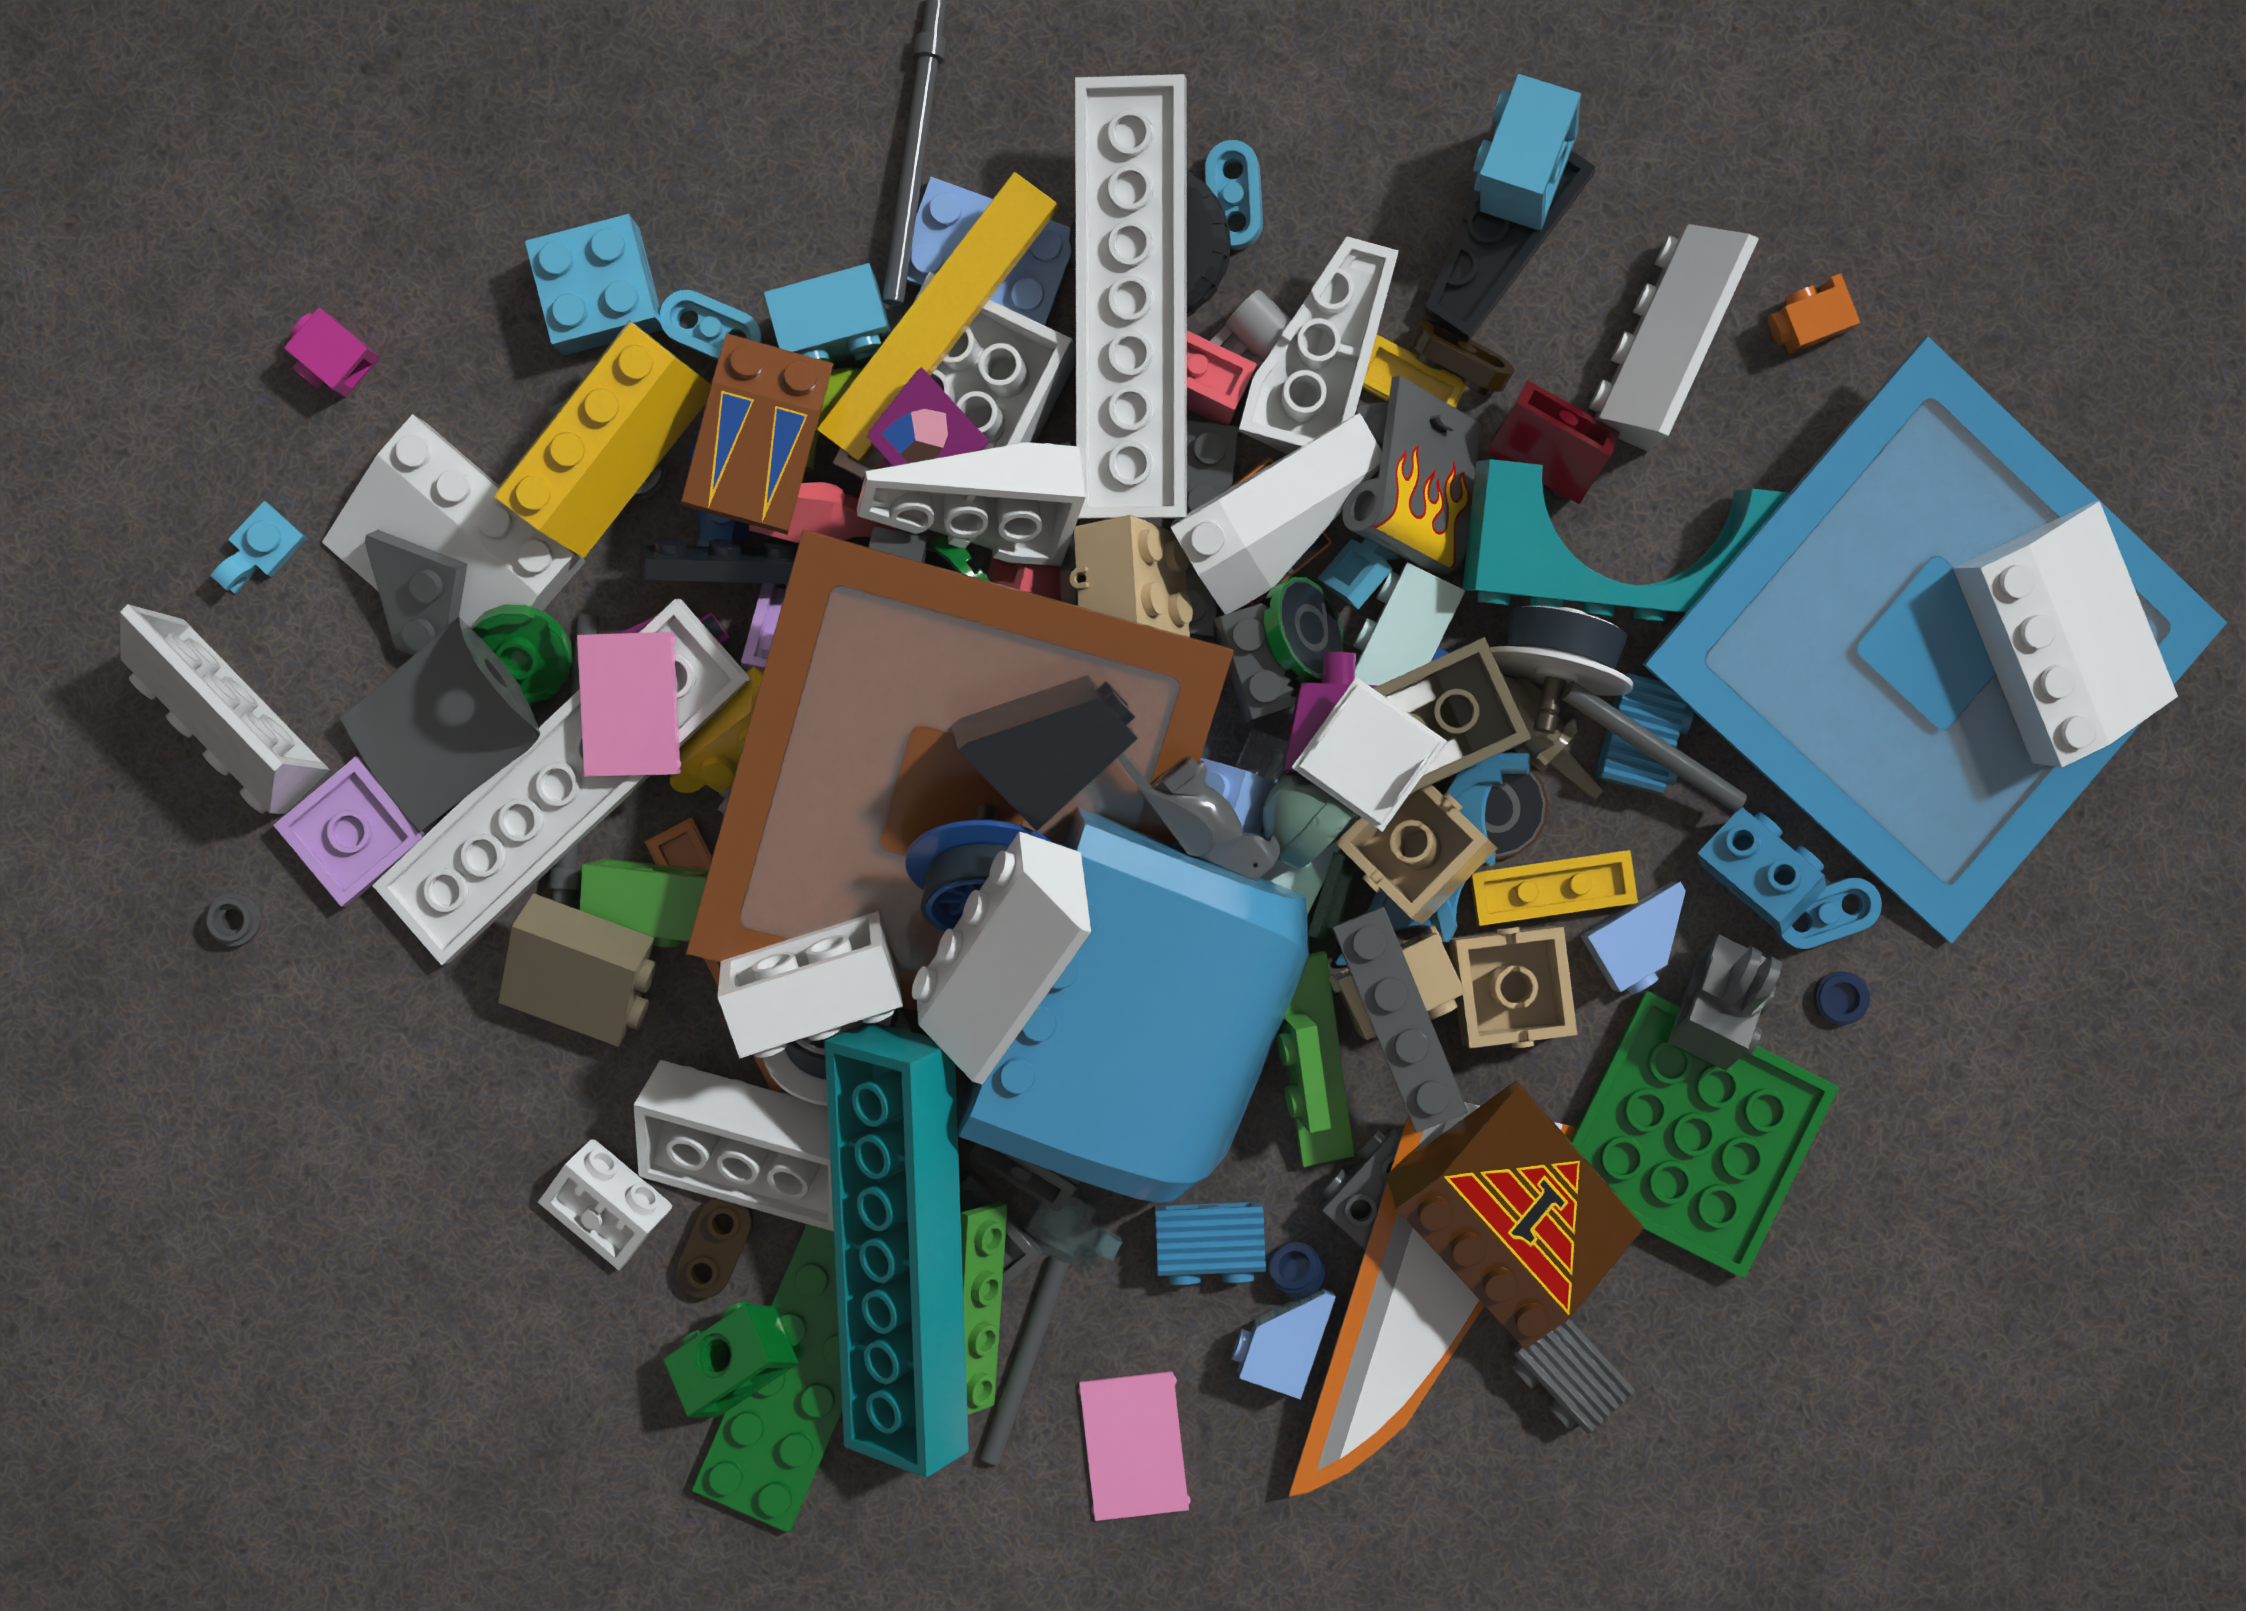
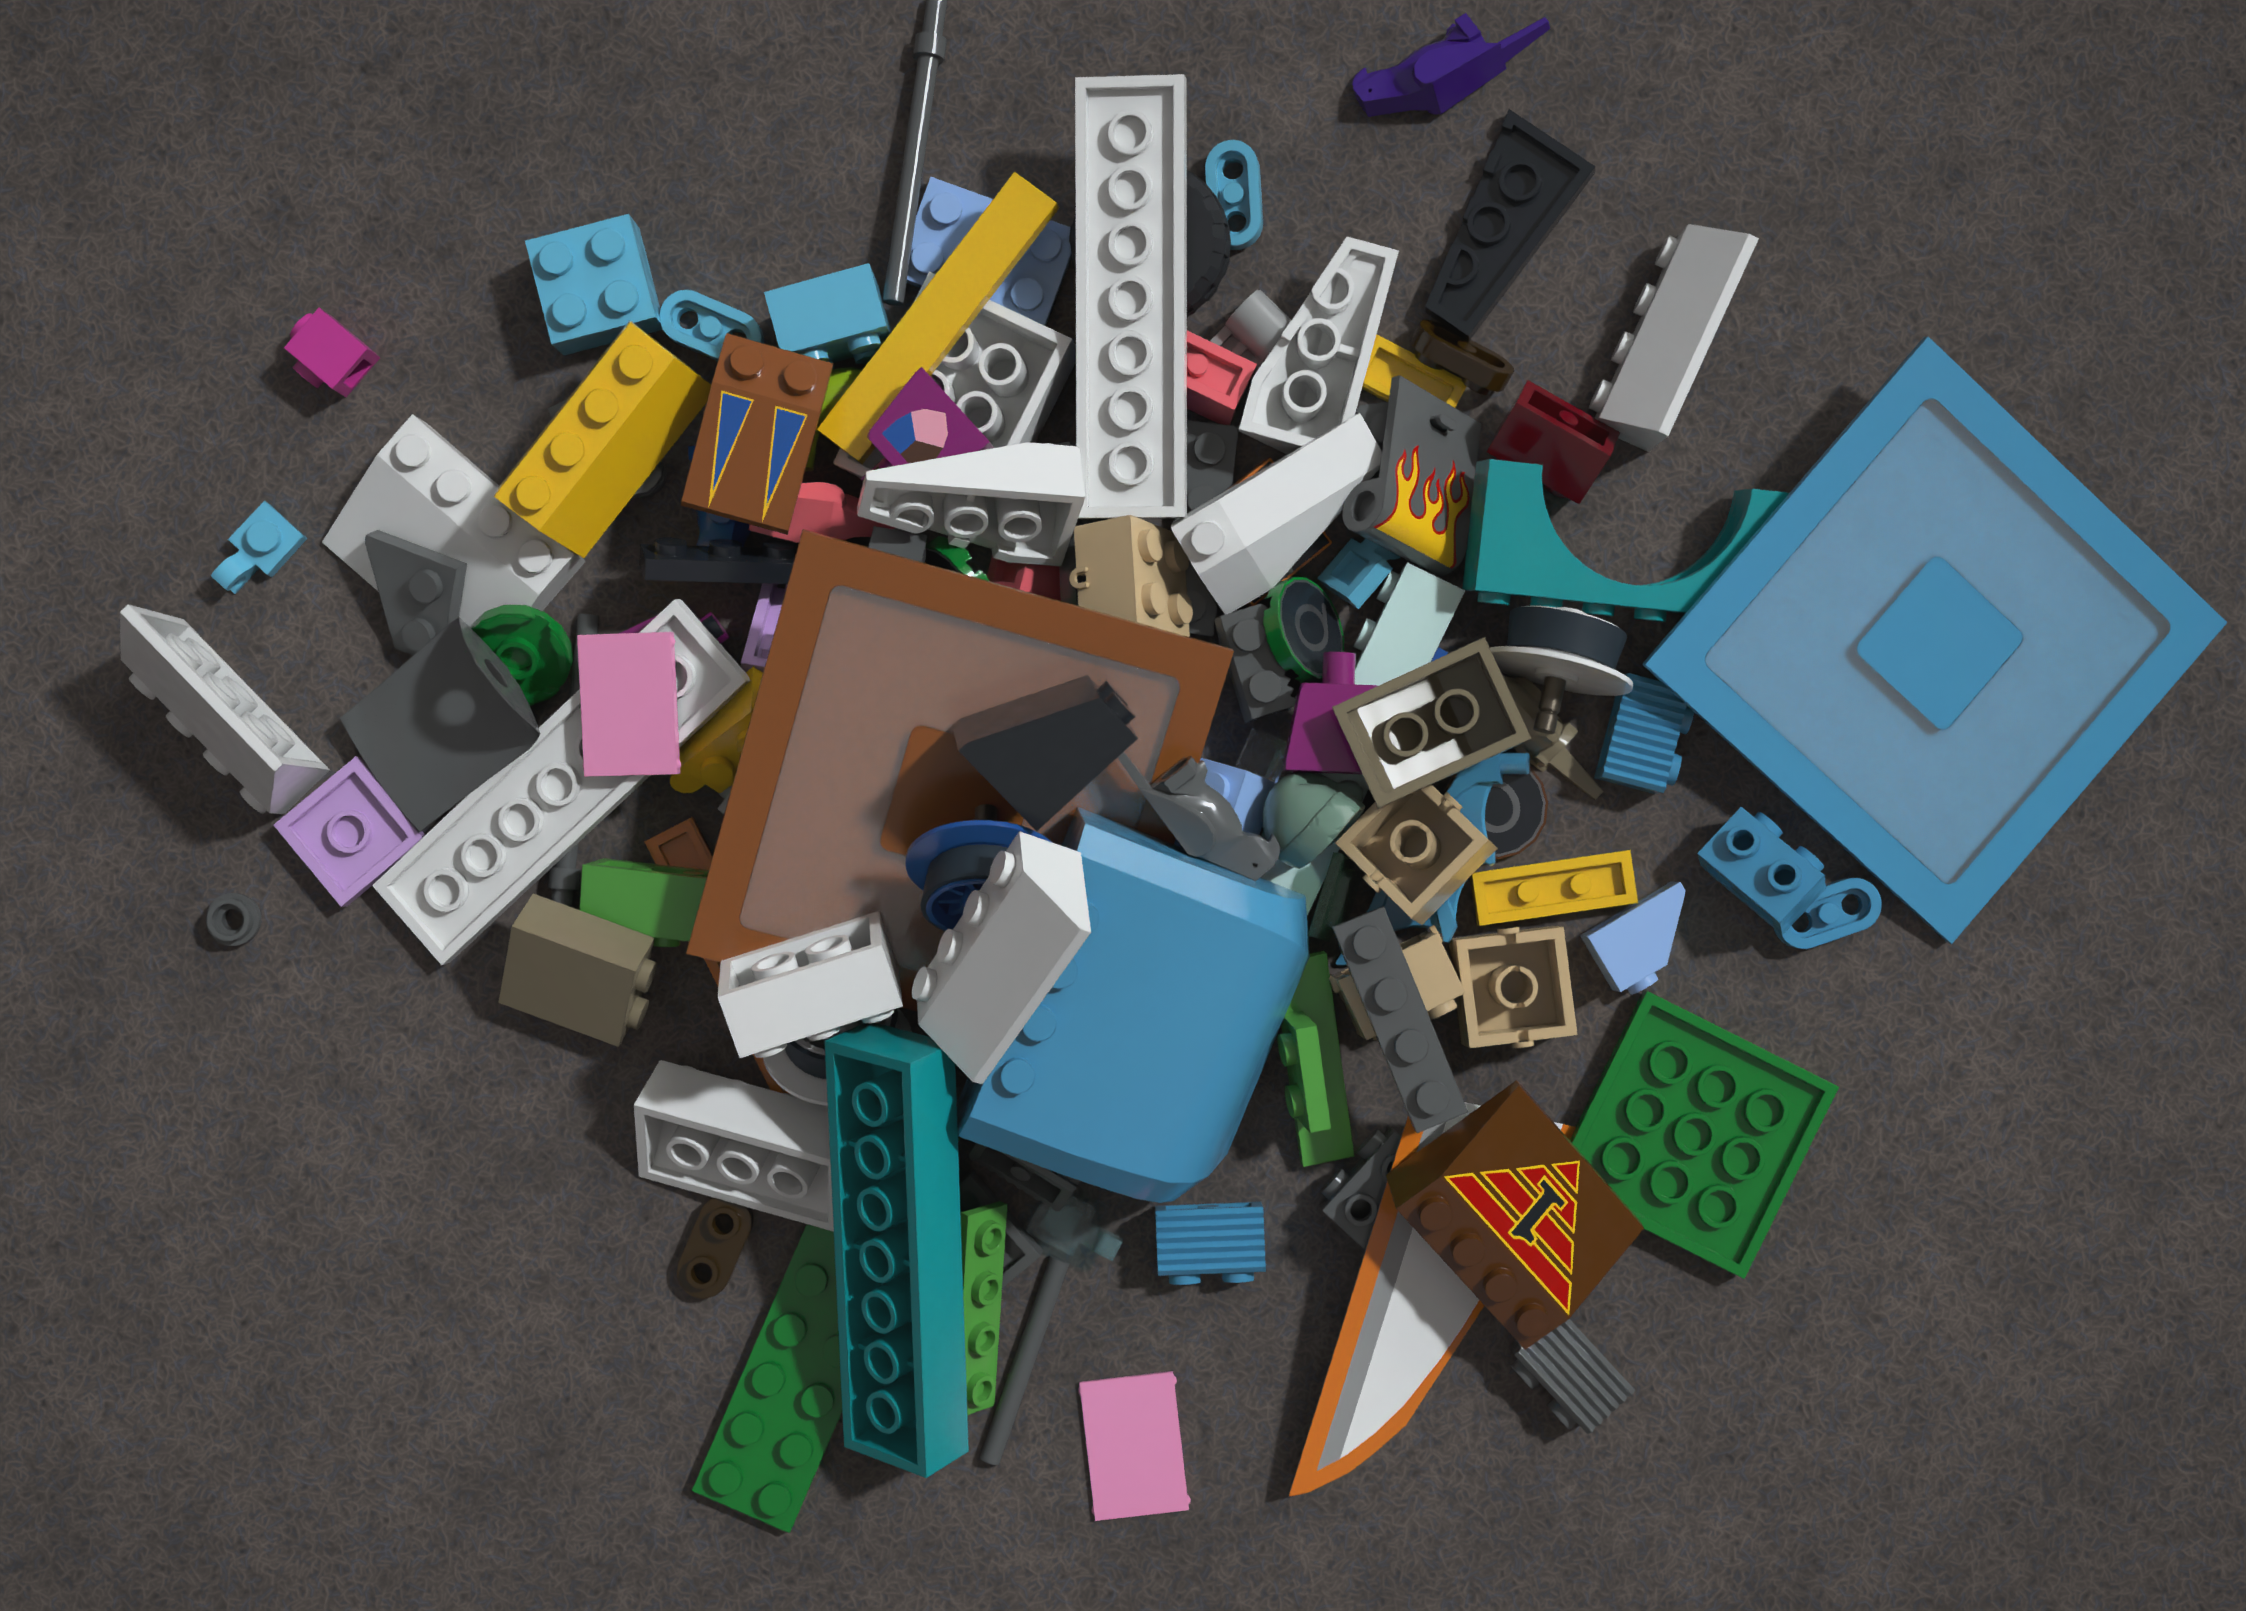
(605, 1203): white bracket -> none
(758, 1357): green brick -> none
(1284, 1343): light blue slope -> none
(1297, 1270): dark blue tile -> none
(1369, 754): white piece -> none
(1442, 71): none -> dark purple animal
(1527, 151): medium azure brick -> none
(1653, 746): dark grey bar -> none
(1724, 1002): dark grey brick -> none
(1814, 316): orange brick -> none
(1841, 997): dark blue tile -> none
(2067, 636): white slope -> none

